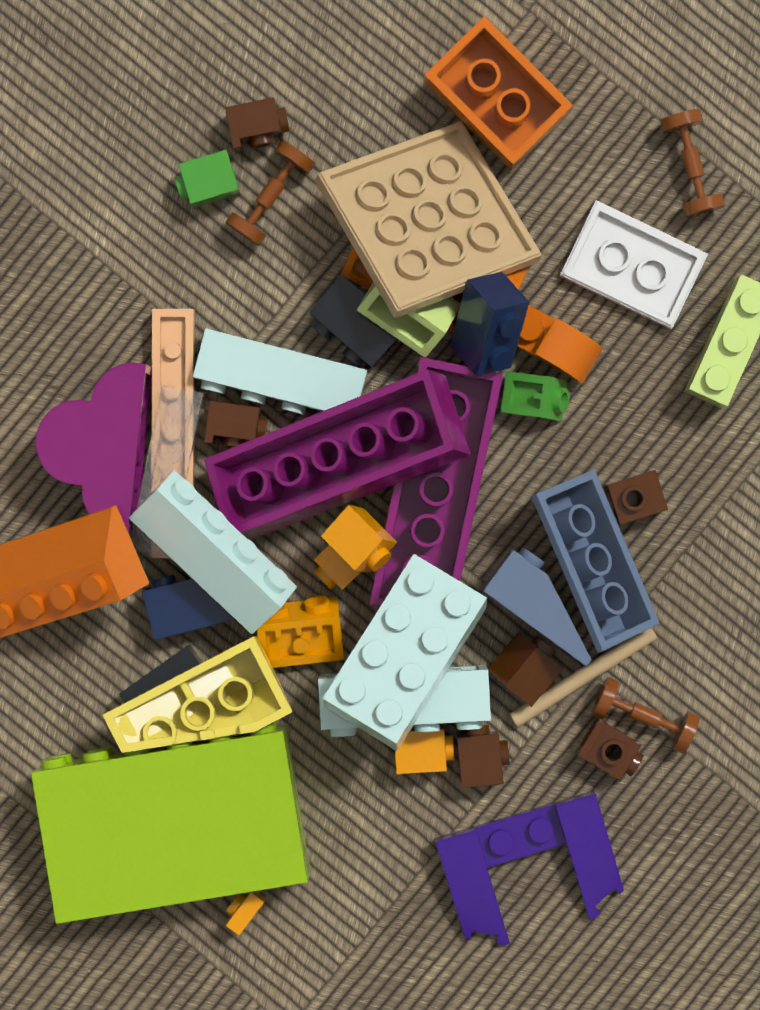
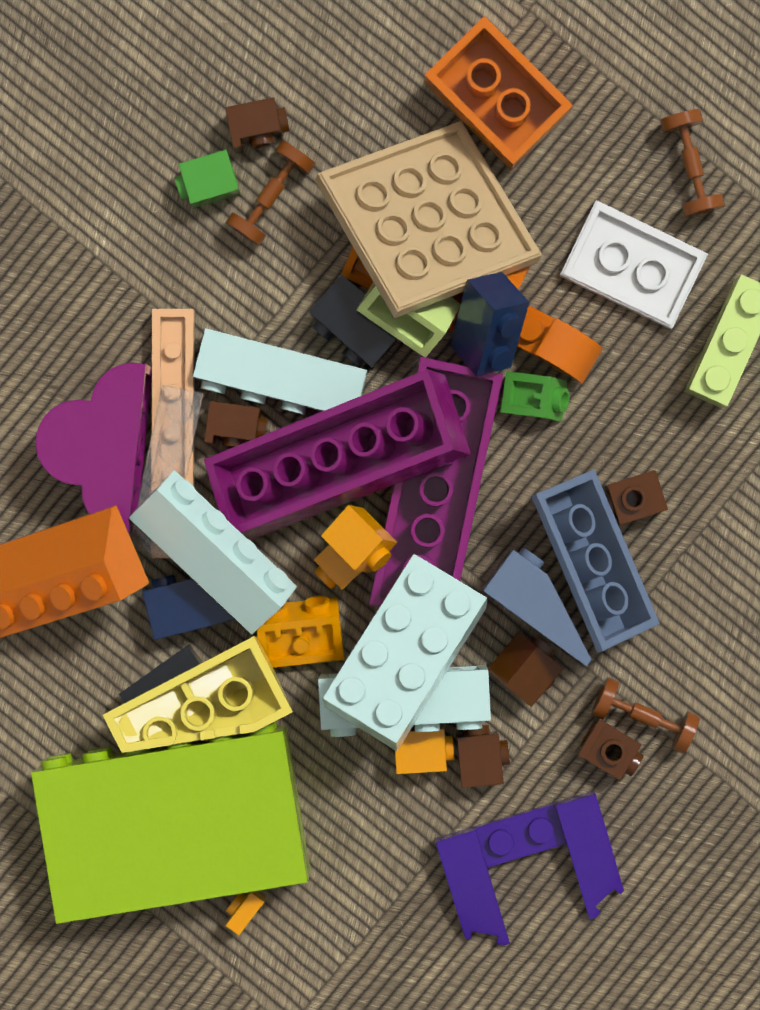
(583, 676): tan bar -> none

